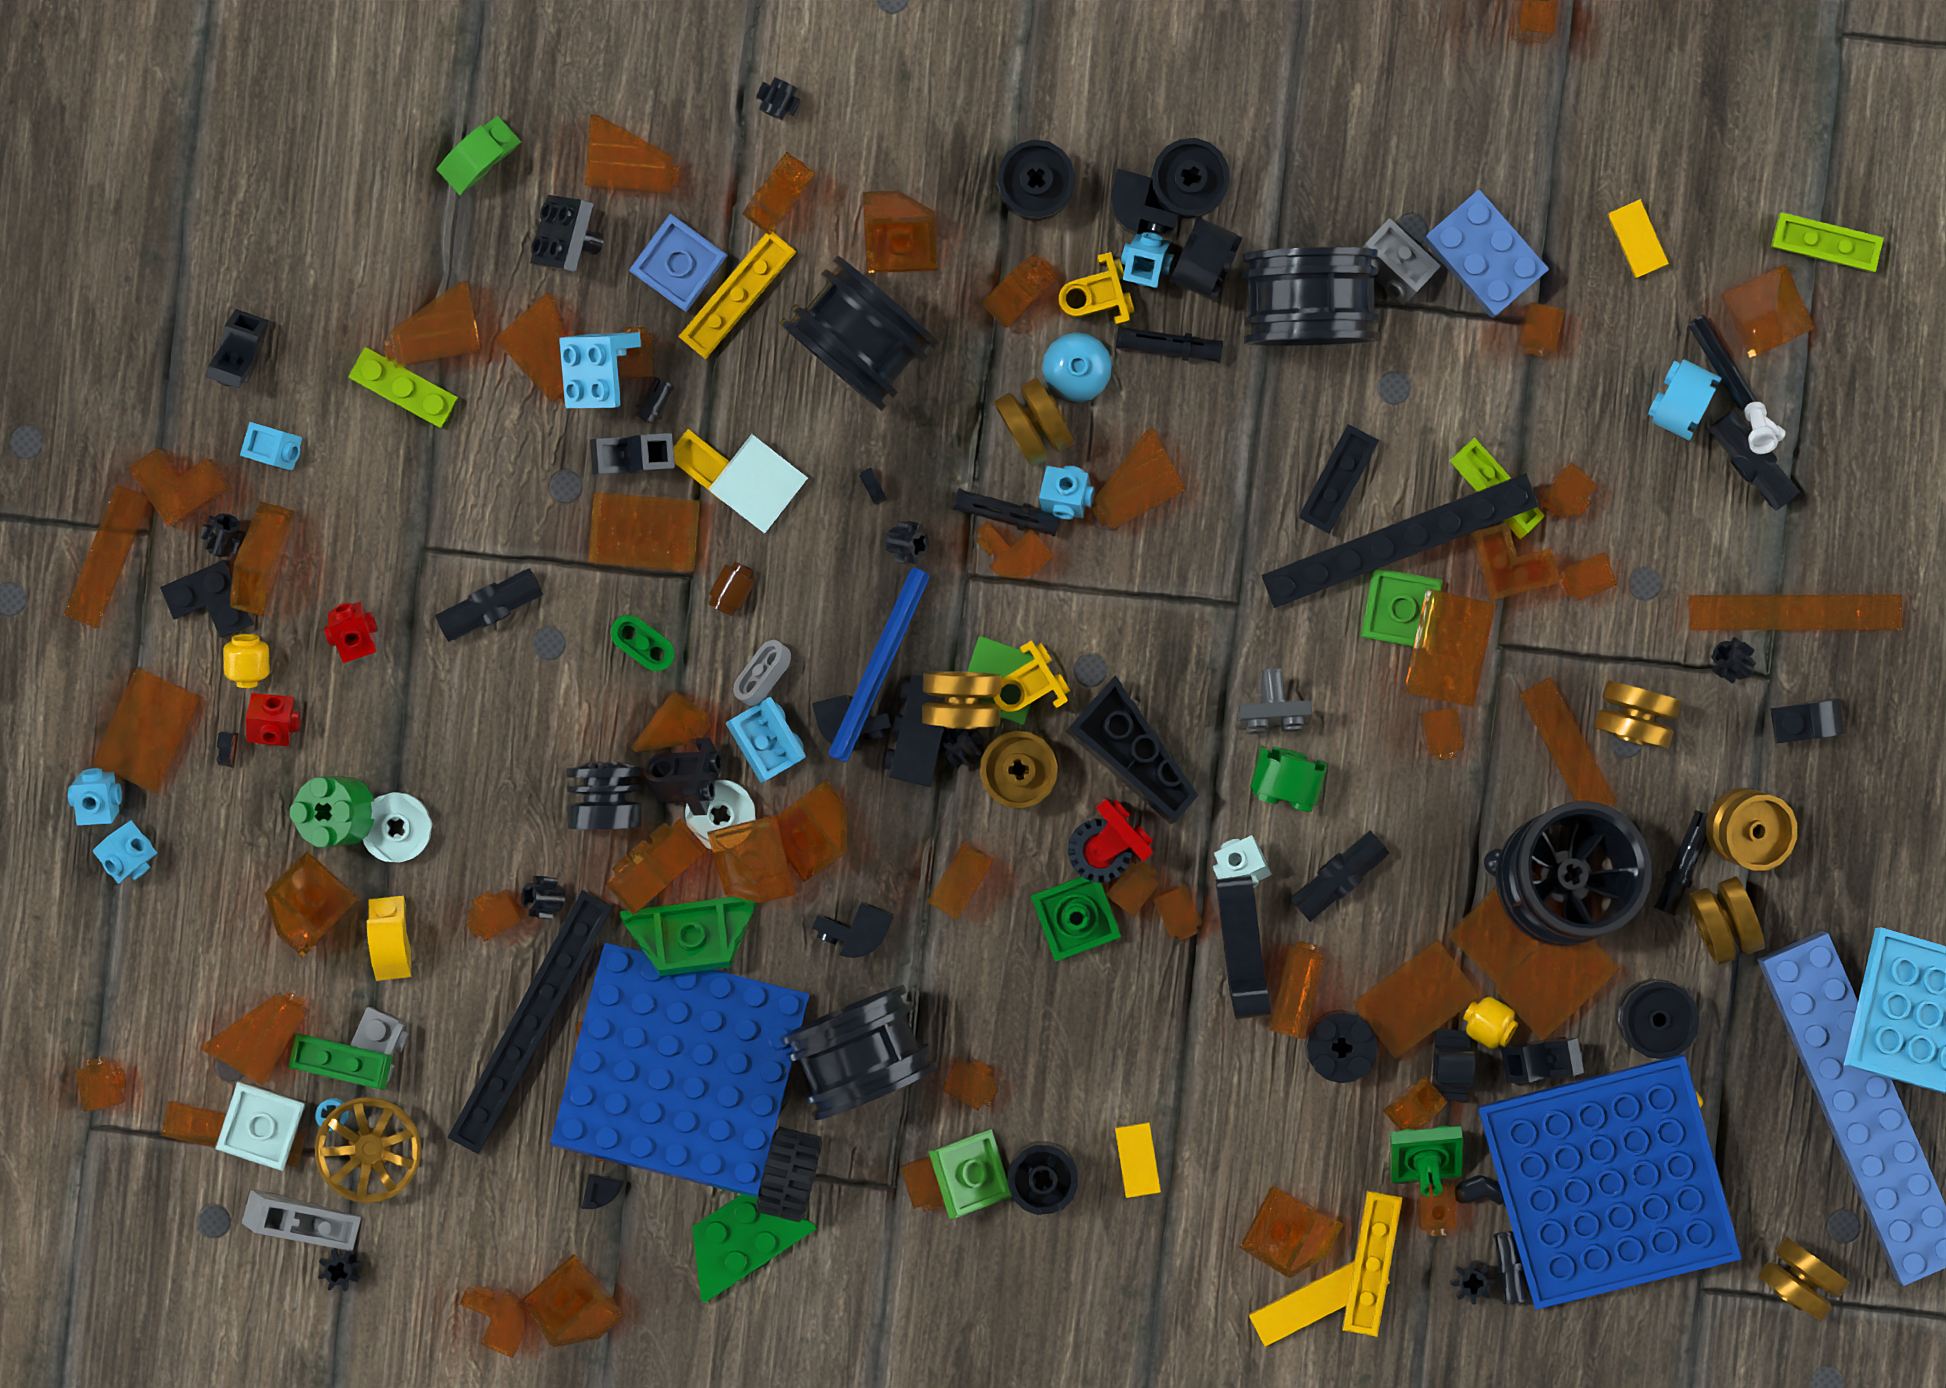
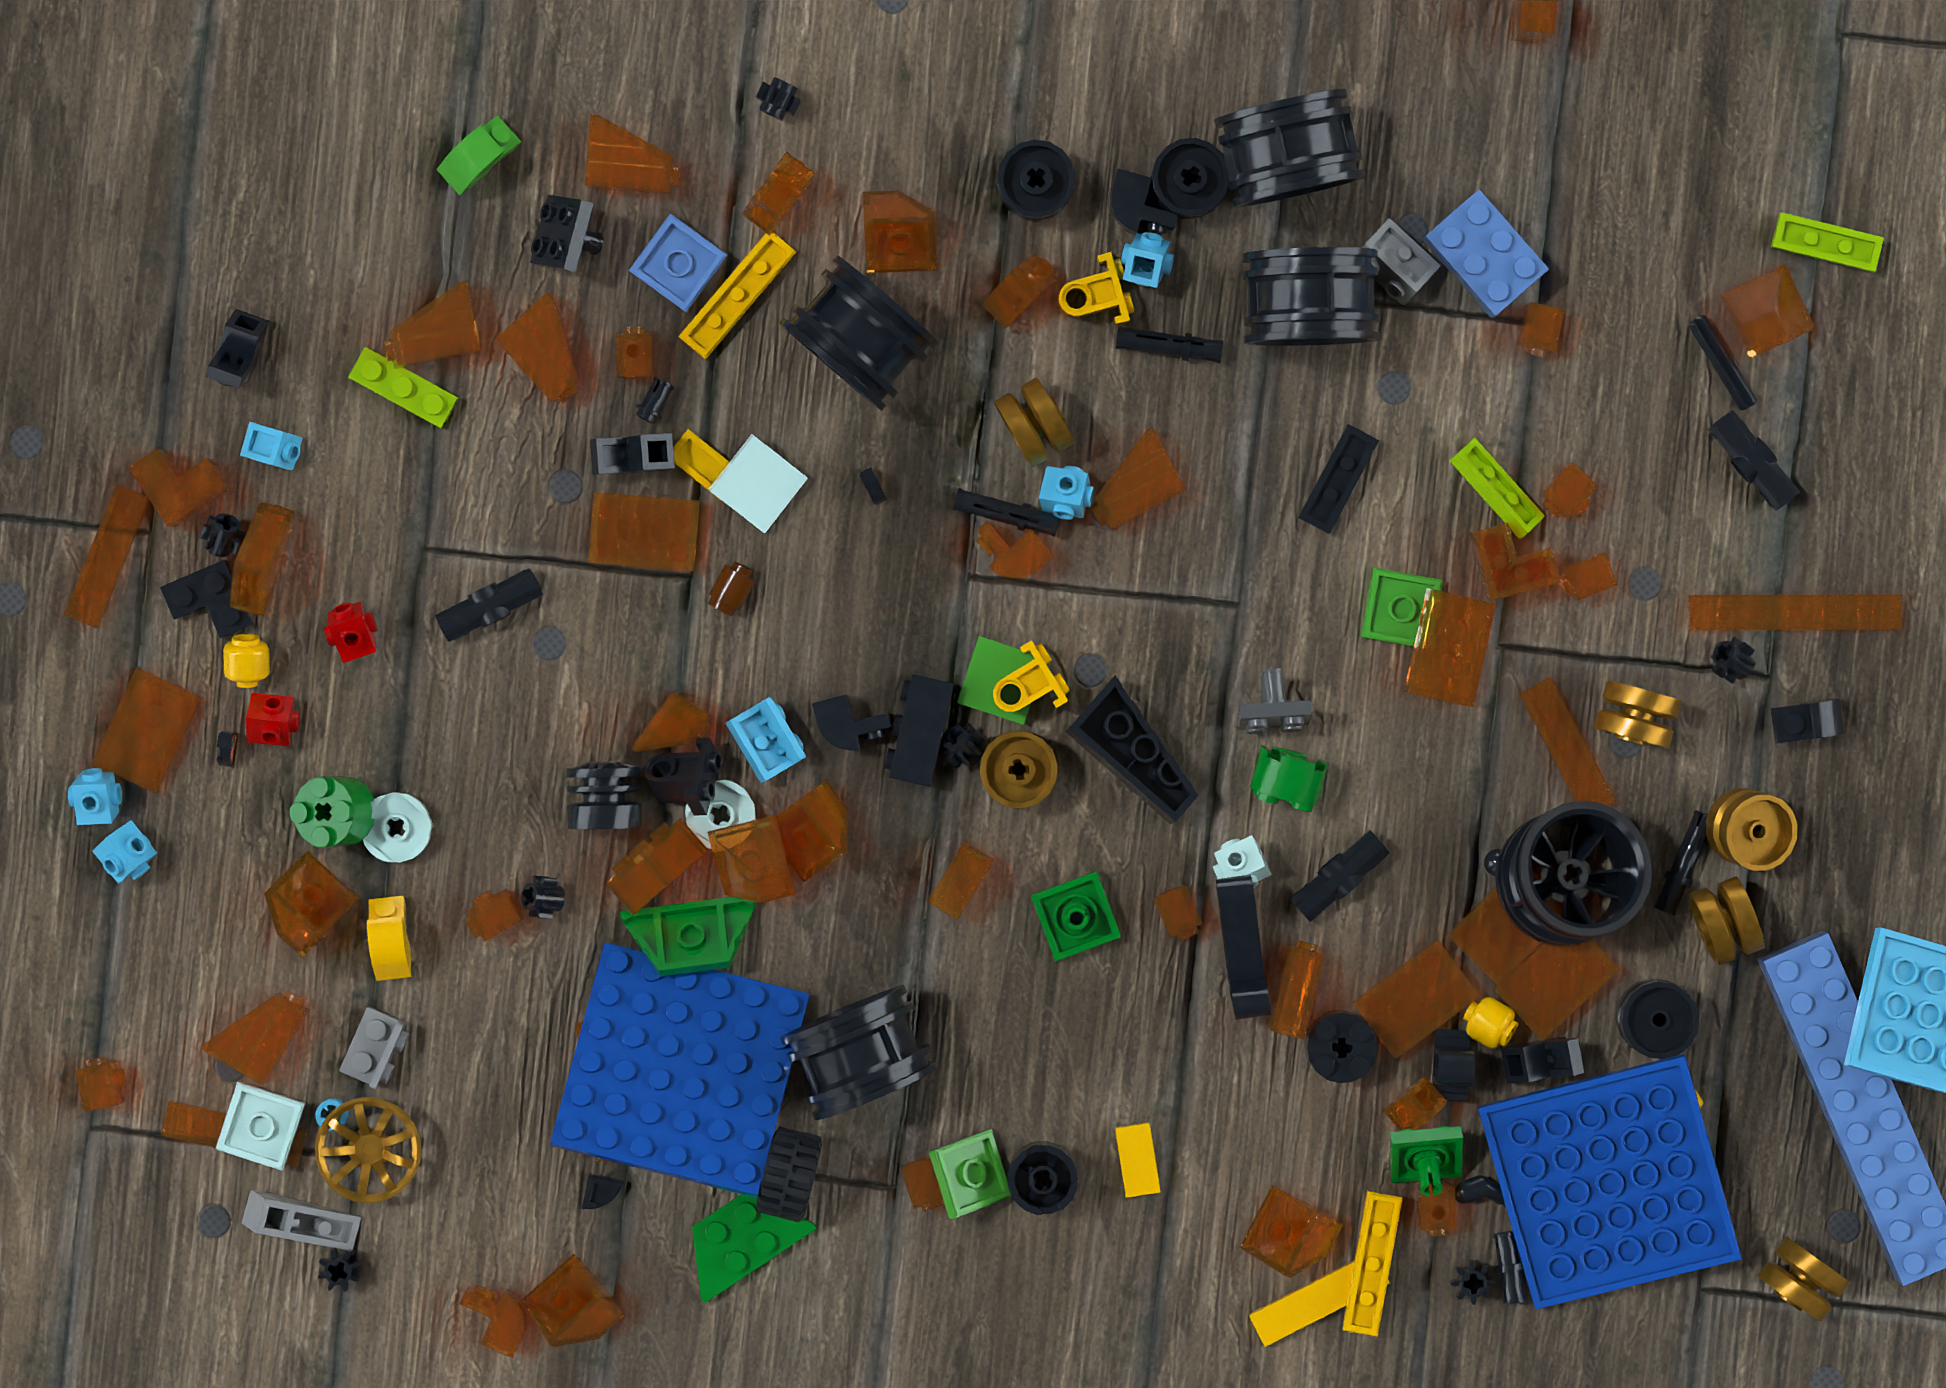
(340, 1061): green tile -> none
(530, 1021): black plate -> none
(592, 369): medium azure bracket -> none
(643, 643): green plate -> none
(762, 672): light grey plate -> none
(864, 934): black brick -> none
(879, 665): blue axle -> none
(907, 542): black gear -> none
(961, 703): pearl gold wheel -> none
(971, 1083): clear orange brick -> none
(1076, 367): medium azure cylinder -> none
(1103, 847): plate -> none
(1133, 887): clear orange brick -> none
(1206, 259): black brick -> none
(1290, 147): none -> black wheel
(1400, 540): black plate -> none
(1442, 733): clear orange brick -> none
(1637, 238): yellow tile -> none
(1685, 398): medium azure brick -> none
(1765, 432): white piece -> none

